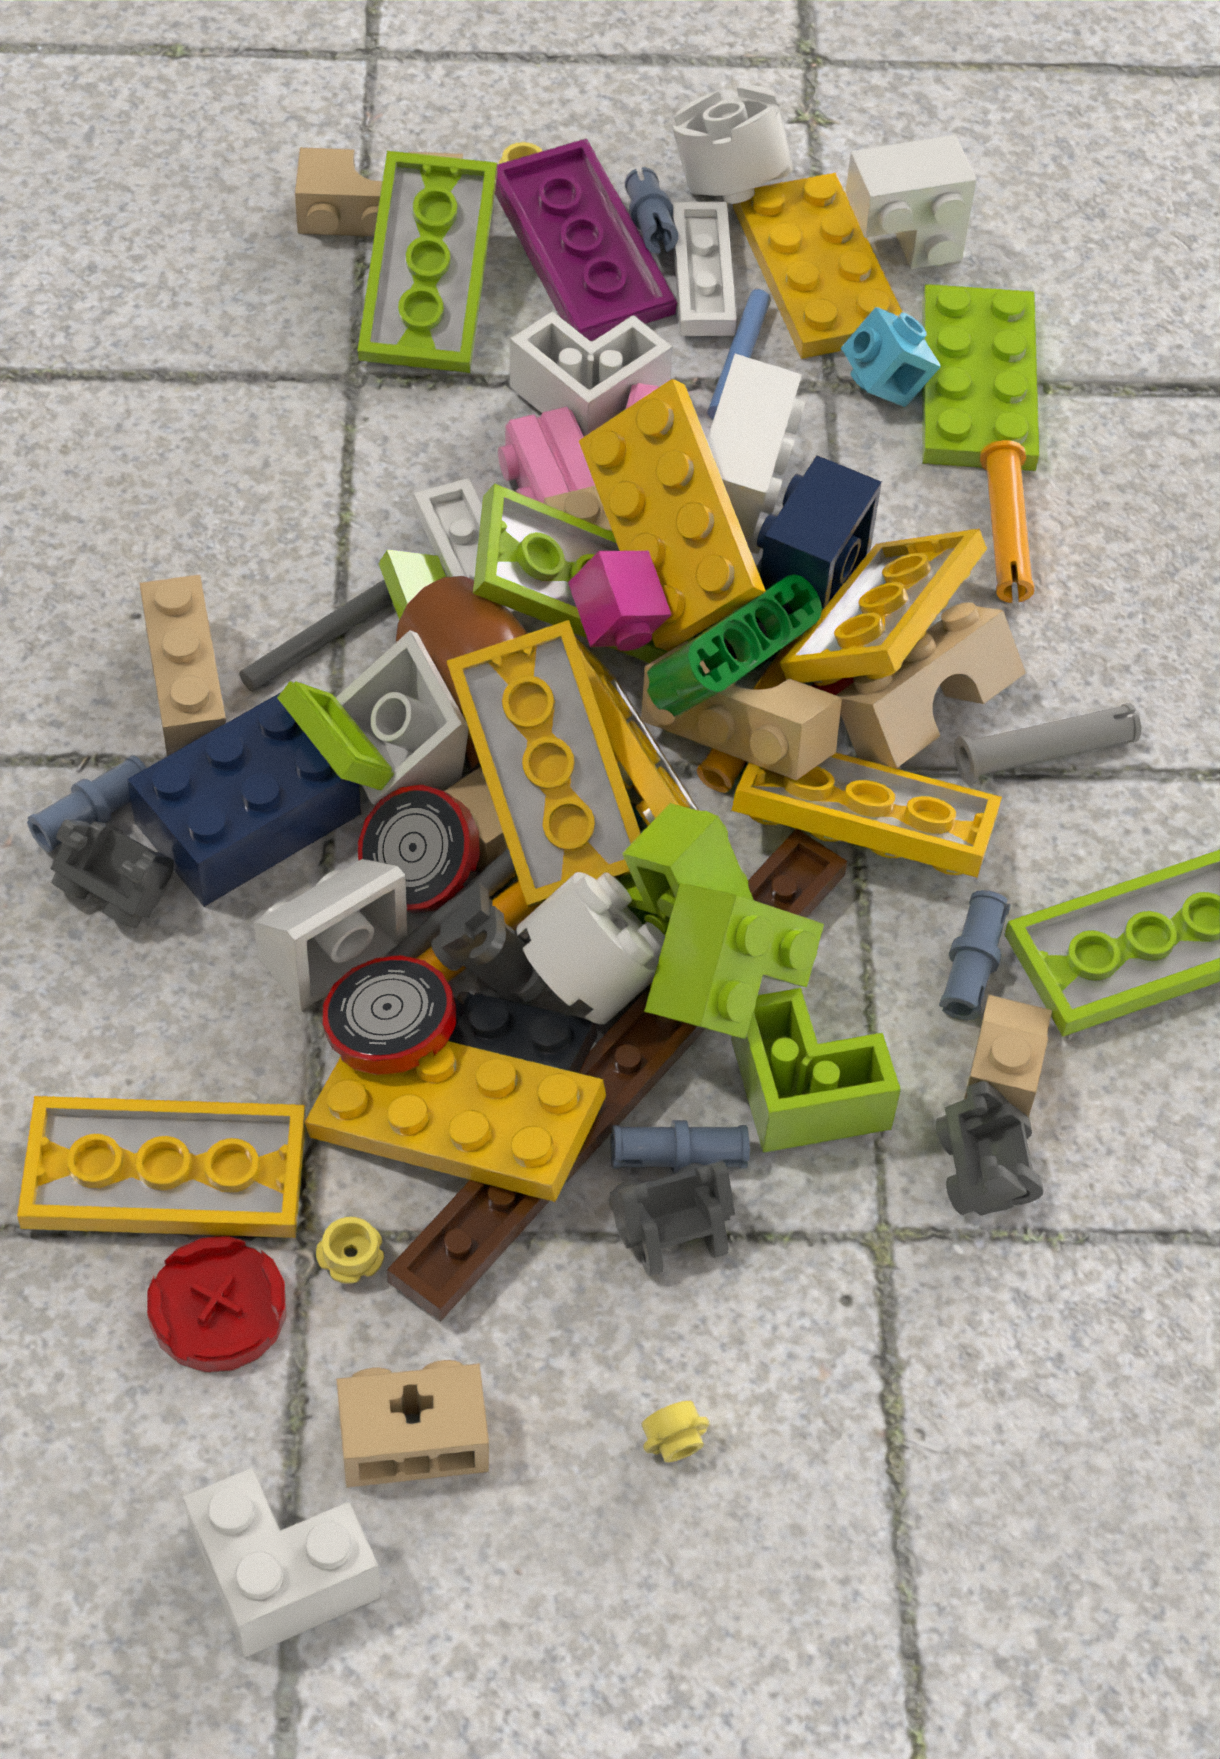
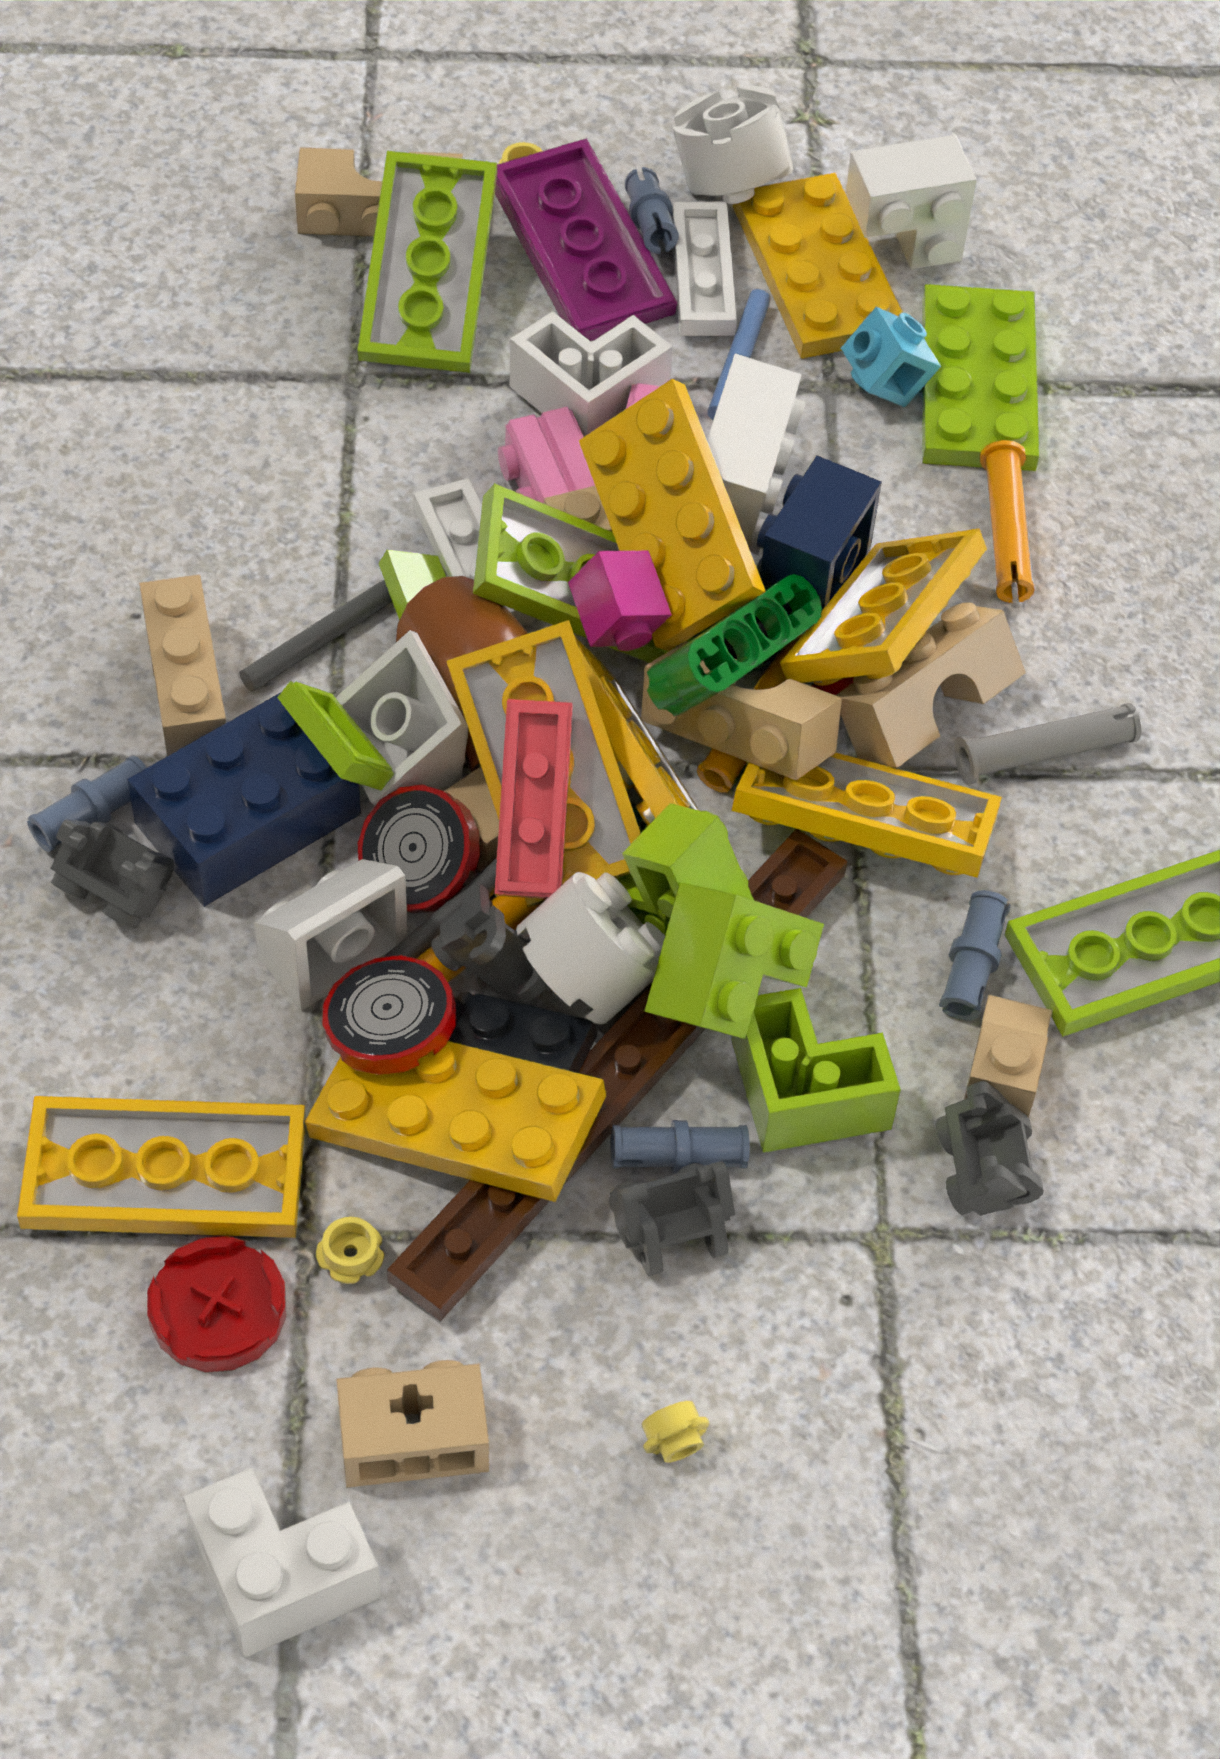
(533, 798): none -> coral tile

